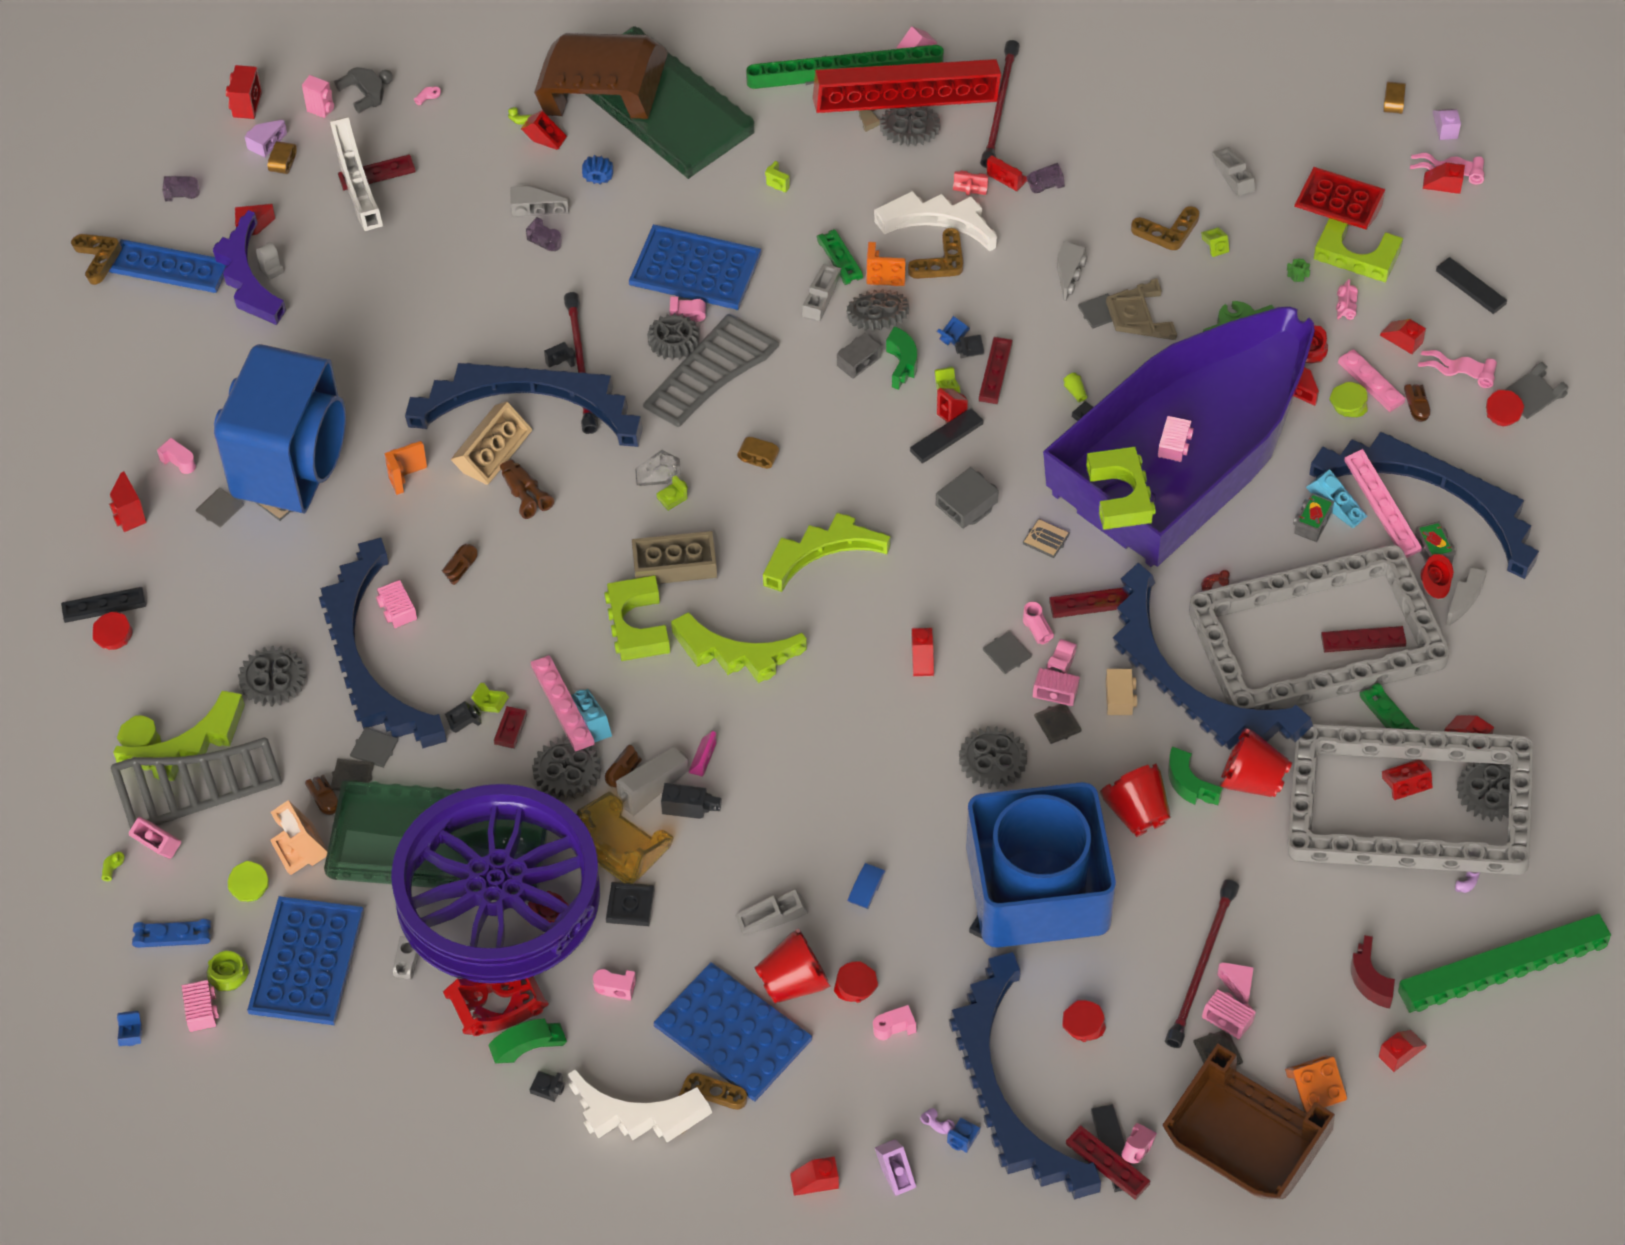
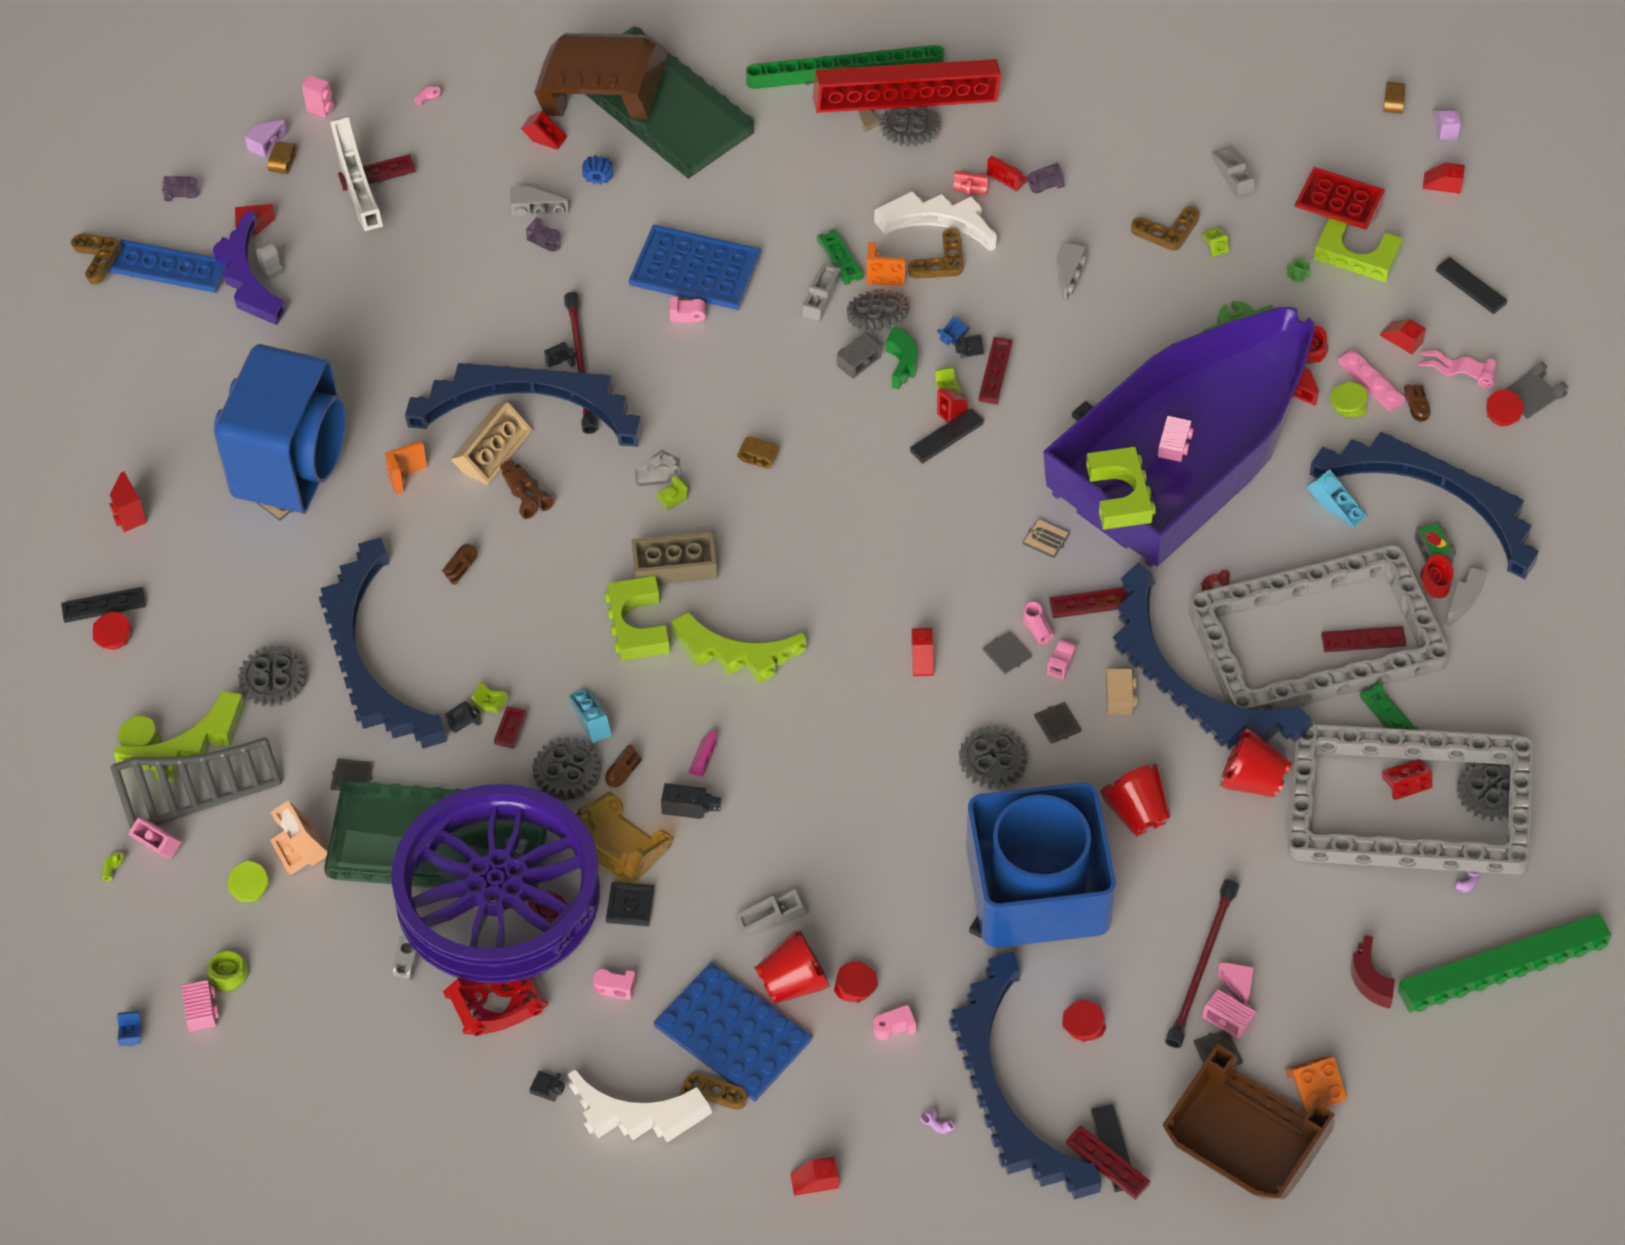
(171, 933): blue plate -> none
(178, 455): bright pink leg -> none
(219, 507): clear smoke piece -> none
(244, 92): red brick -> none
(306, 960): blue plate -> none
(322, 794): reddish brown arm -> none
(367, 83): dark grey connector -> none
(374, 747): dark grey piece -> none
(396, 604): bright pink brick -> none
(516, 117): lime arm -> none
(525, 1037): green arch -> none
(562, 703): bright pink plate -> none
(647, 781): light grey slope -> none
(673, 330): dark grey gear -> none
(713, 386): dark grey bar -> none
(777, 179): lime bracket -> none
(816, 543): lime arch -> none
(866, 885): blue slope -> none
(895, 1167): lavender slope -> none
(915, 38): bright pink slope -> none
(963, 1135): blue bracket -> none
(967, 498): dark grey brick -> none
(1011, 51): dark red hose -> none
(1056, 686): bright pink brick -> none
(1075, 386): lime cone -> none
(1096, 311): dark grey piece -> none
(1132, 315): dark tan wing -> none
(1138, 1143): bright pink leg -> none
(1186, 783): green arch -> none
(1314, 517): brick -> none
(1347, 294): bright pink hinge -> none
(1382, 503): bright pink plate -> none
(1400, 1049): red slope -> none
(1469, 724): red slope -> none
(1472, 169): bright pink flag -> none

